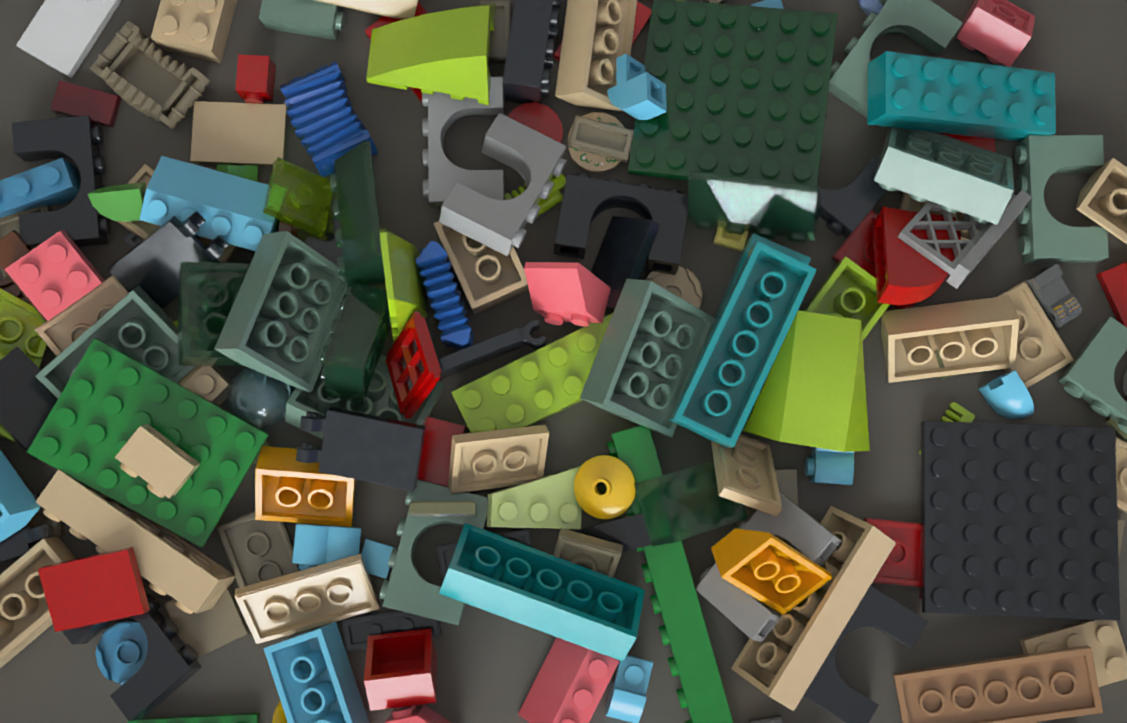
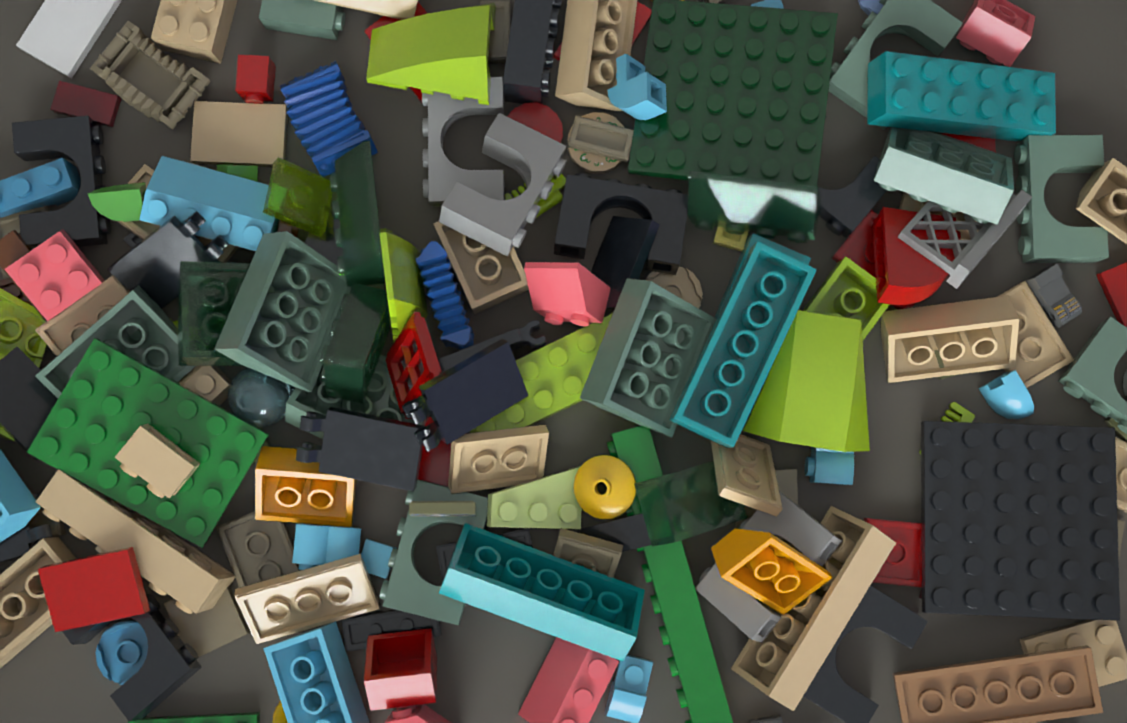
(467, 395): none -> black tile

